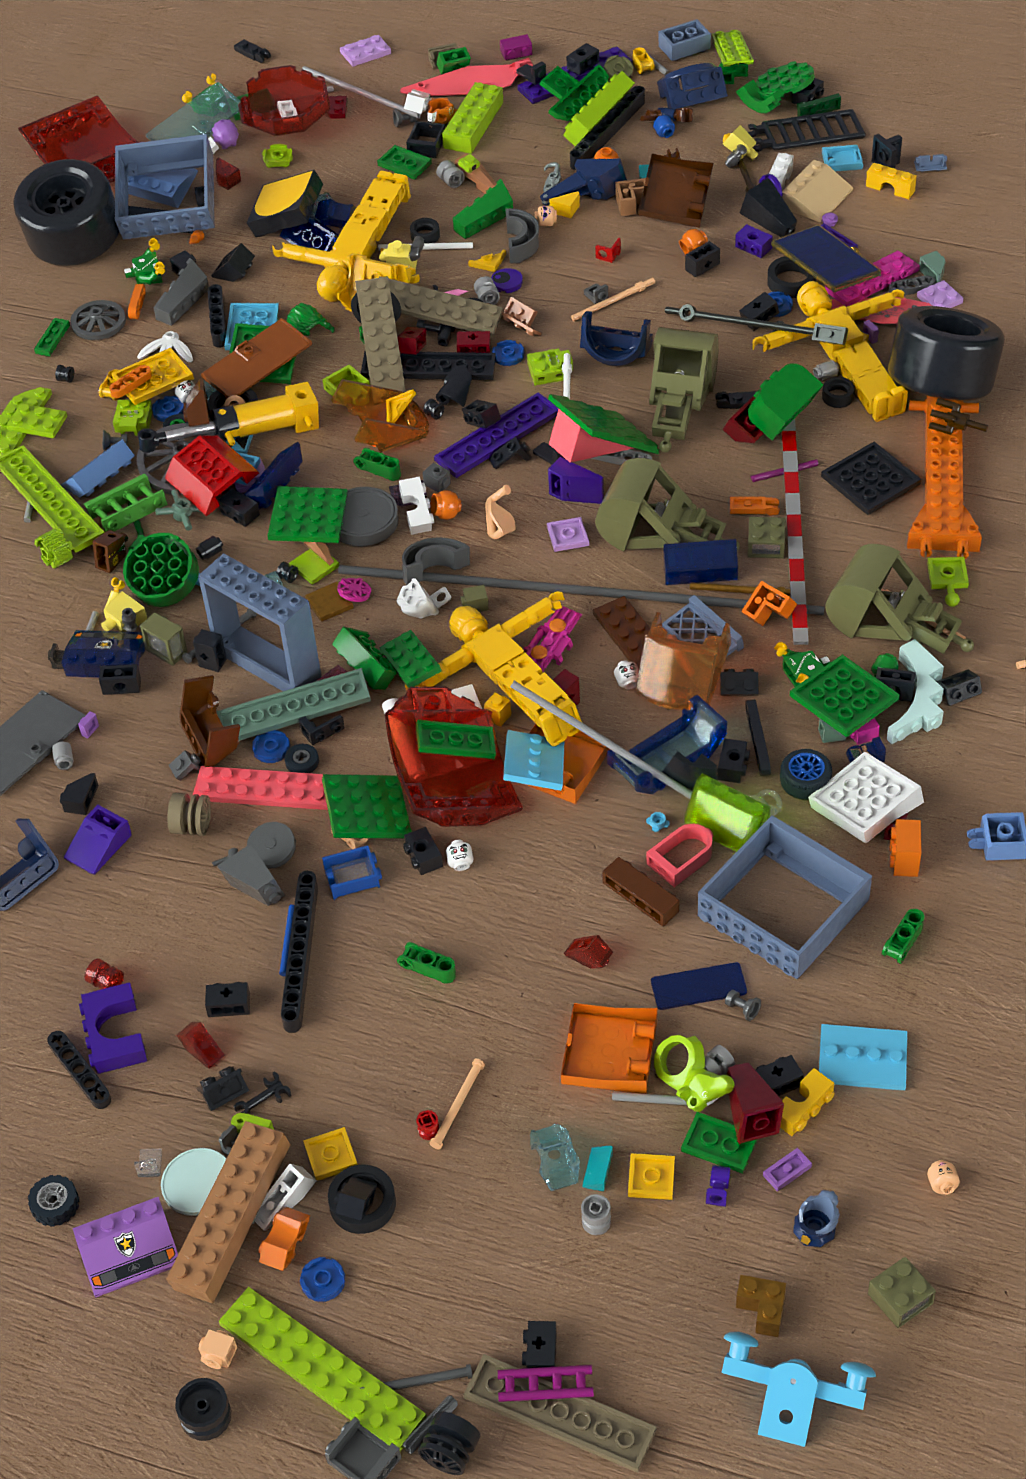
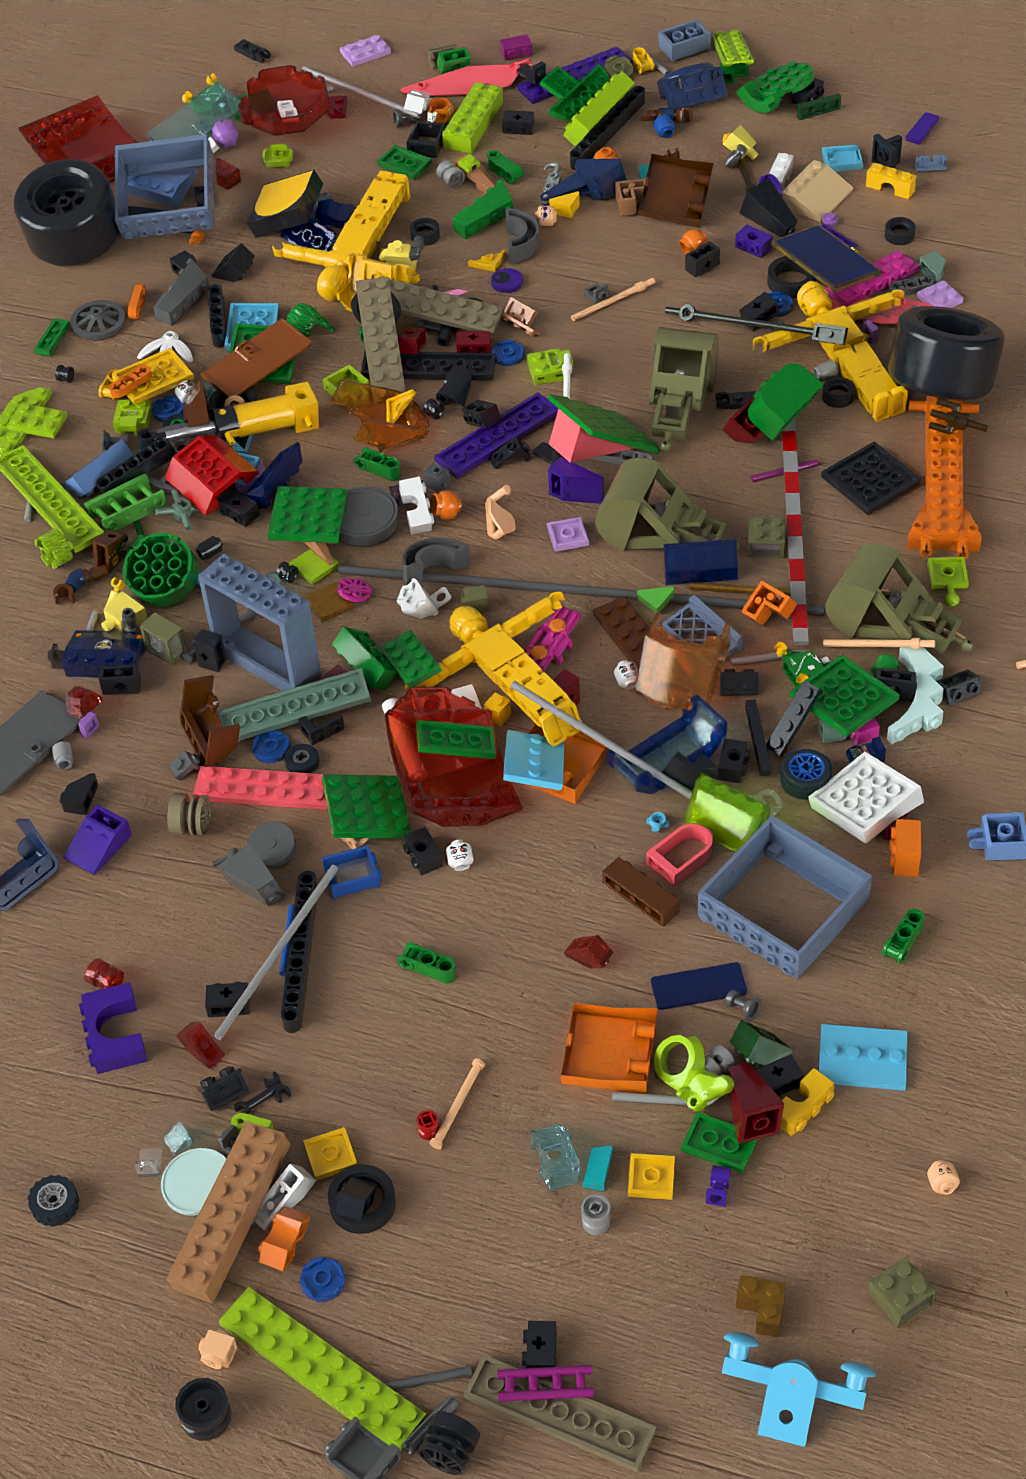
(76, 580): none -> reddish brown piece
(81, 701): none -> clear red slope
(85, 1075): black beam -> none
(126, 1246): medium lavender piece -> none
(138, 464): none -> black beam
(146, 267): green torso -> none
(177, 1138): none -> clear light blue slope
(275, 953): none -> light grey piece
(432, 246): white bar -> none
(486, 290): light grey wheel -> none
(504, 167): none -> green piece
(518, 122): none -> black brick
(582, 59): black brick -> none
(610, 337): dark blue piece -> none
(611, 252): red bracket -> none
(656, 598): none -> bright green slope
(754, 505): orange hinge -> none
(758, 658): none -> light grey bar
(758, 1044): none -> dark green slope
(770, 141): black bar -> none
(787, 1169): medium lavender plate -> none
(793, 718): none -> plate
(817, 1219): piece -> none
(899, 238): none -> black tyre
(914, 643): none -> light nougat bar
(922, 128): none -> dark purple tile

